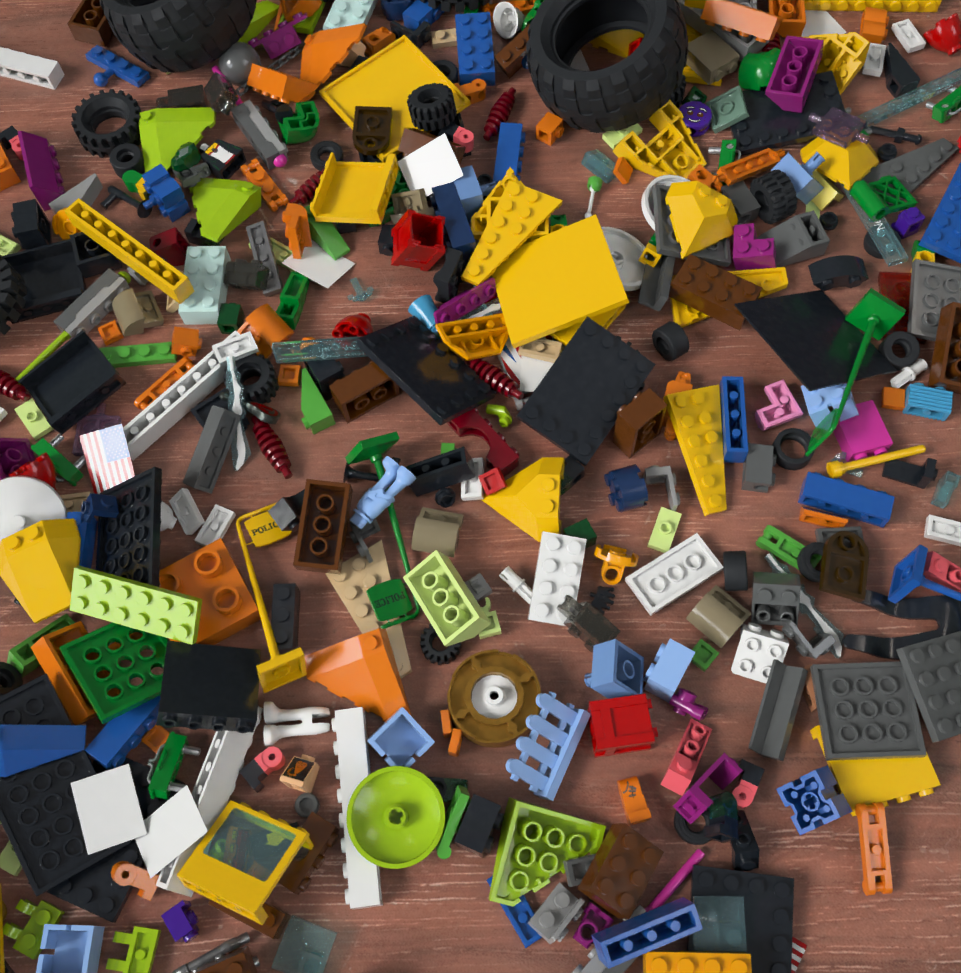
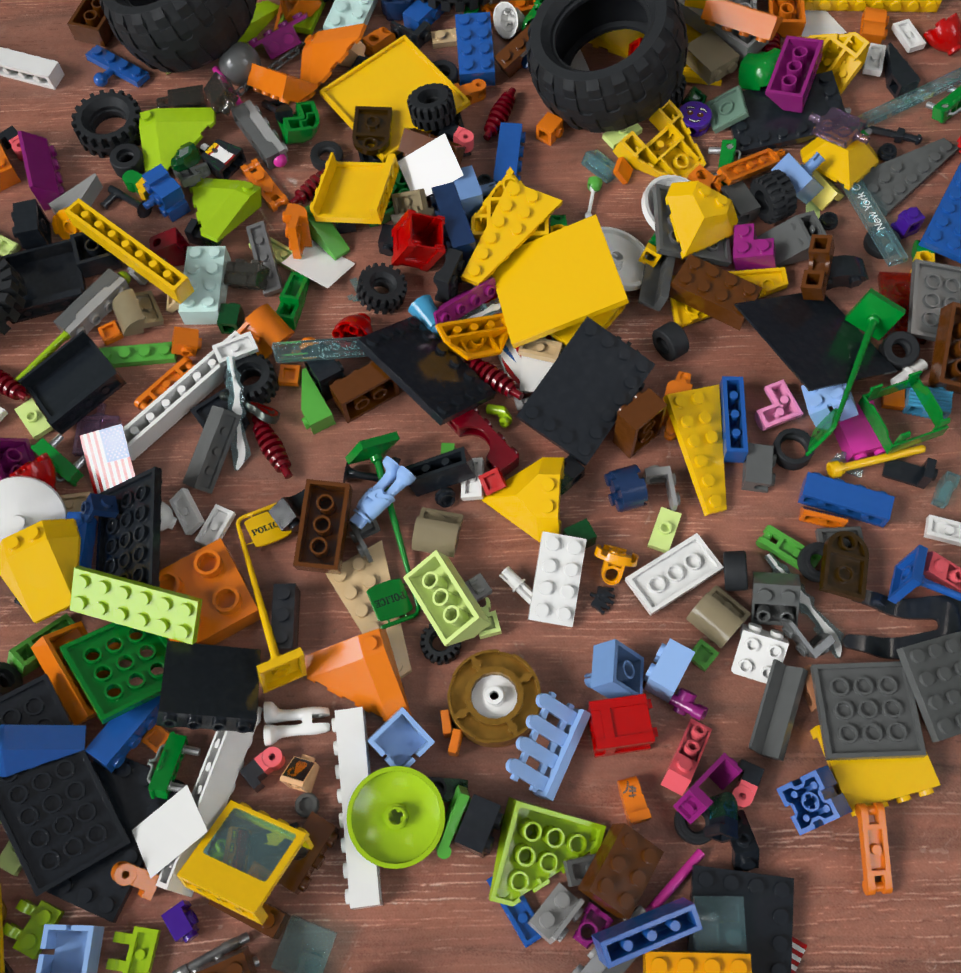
(108, 809): white sticker -> none
(384, 277): none -> black tyre
(587, 623): clear smoke brick -> none
(820, 260): none -> reddish brown arch
(874, 202): green piece -> none
(925, 397): none -> green piece

